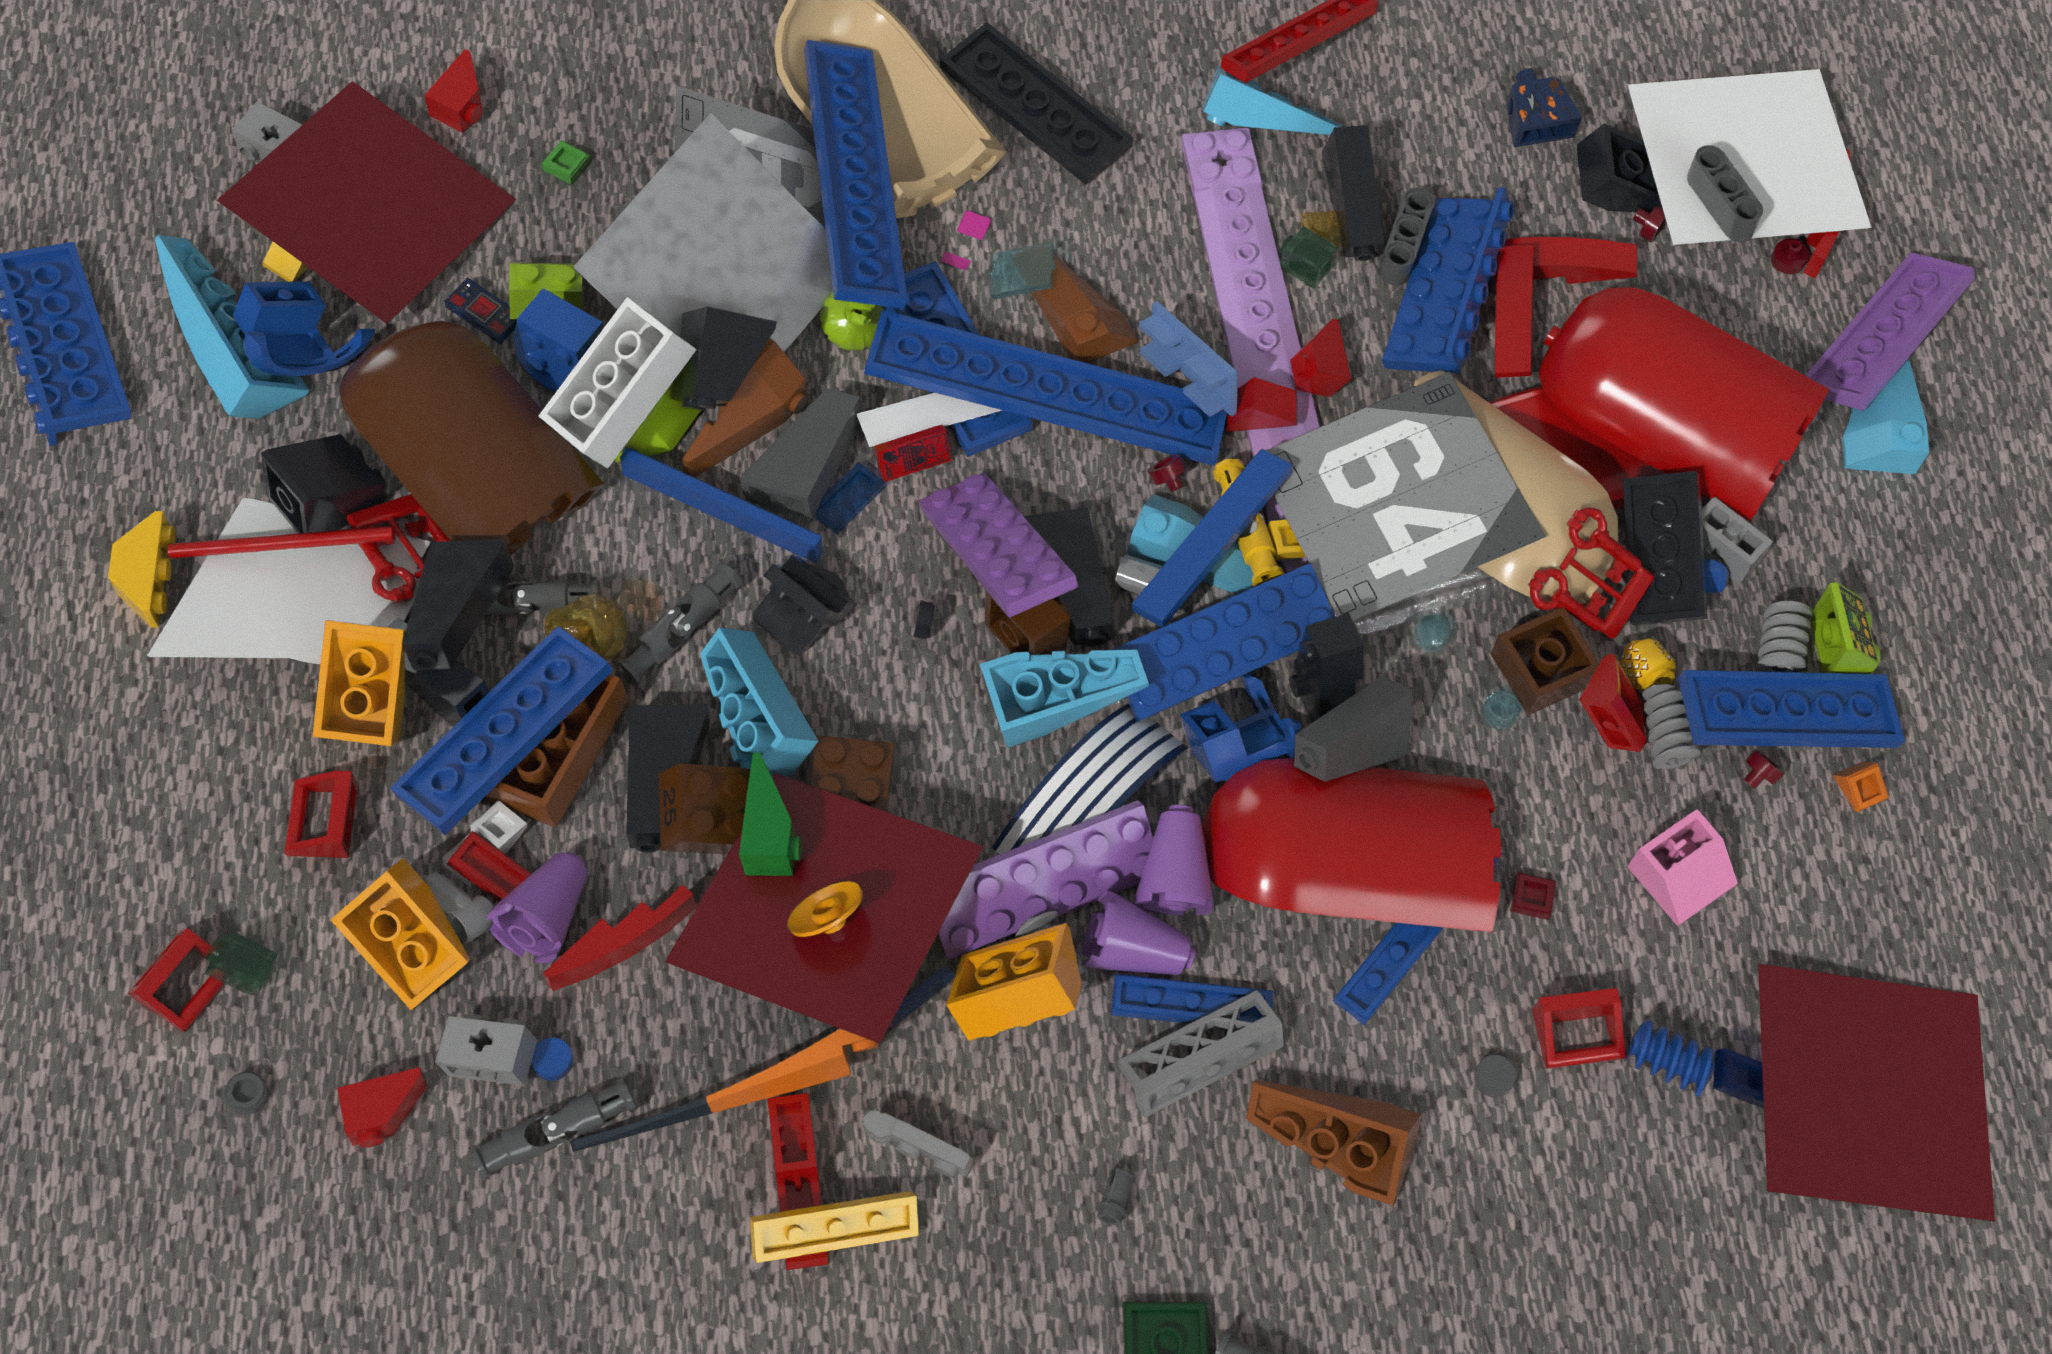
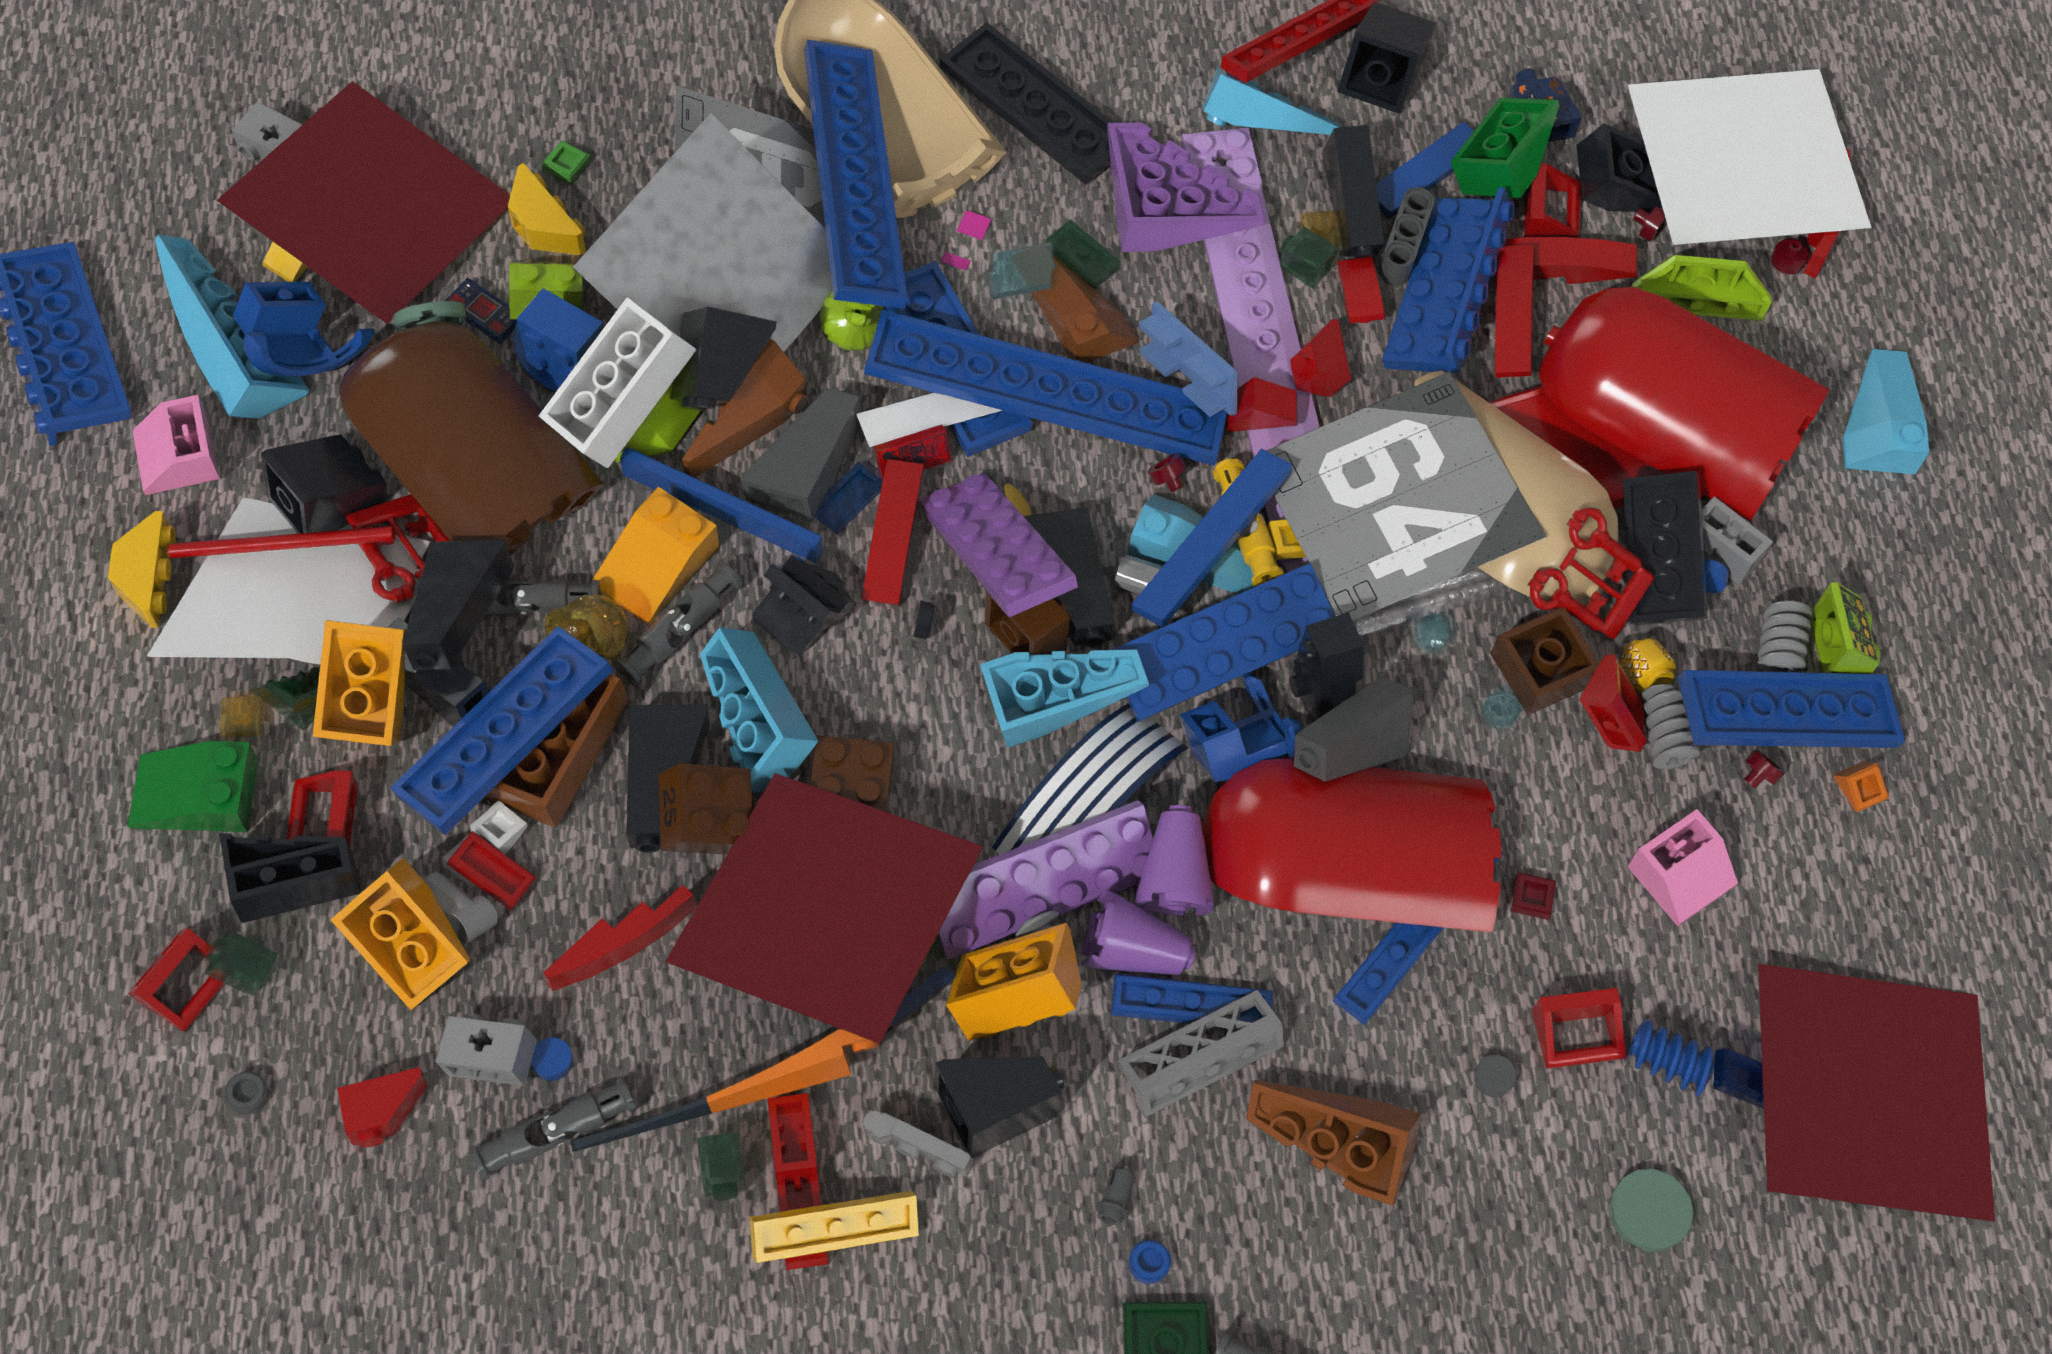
(175, 446): none -> bright pink slope
(195, 788): none -> green slope
(241, 716): none -> clear yellow plate
(286, 874): none -> black wedge
(293, 697): none -> clear green slope
(447, 311): none -> sand green tile
(455, 95): red slope -> none
(540, 908): medium lavender cone -> none
(543, 218): none -> yellow slope
(656, 555): none -> light orange slope
(721, 1165): none -> clear green brick
(767, 833): green slope -> none
(825, 909): light orange dish -> none
(892, 532): none -> red slope
(997, 1097): none -> black slope
(1017, 499): none -> yellow sticker
(1083, 254): none -> clear green plate
(1149, 1262): none -> blue tile
(1167, 198): none -> medium lavender slope
(1360, 290): none -> red slope
(1386, 57): none -> black slope
(1422, 170): none -> blue tile
(1506, 147): none -> green slope
(1535, 220): none -> red tile
(1651, 1210): none -> sand green tile
(1708, 286): none -> lime wedge
(1724, 193): dark grey beam -> none
(1889, 329): medium lavender plate -> none

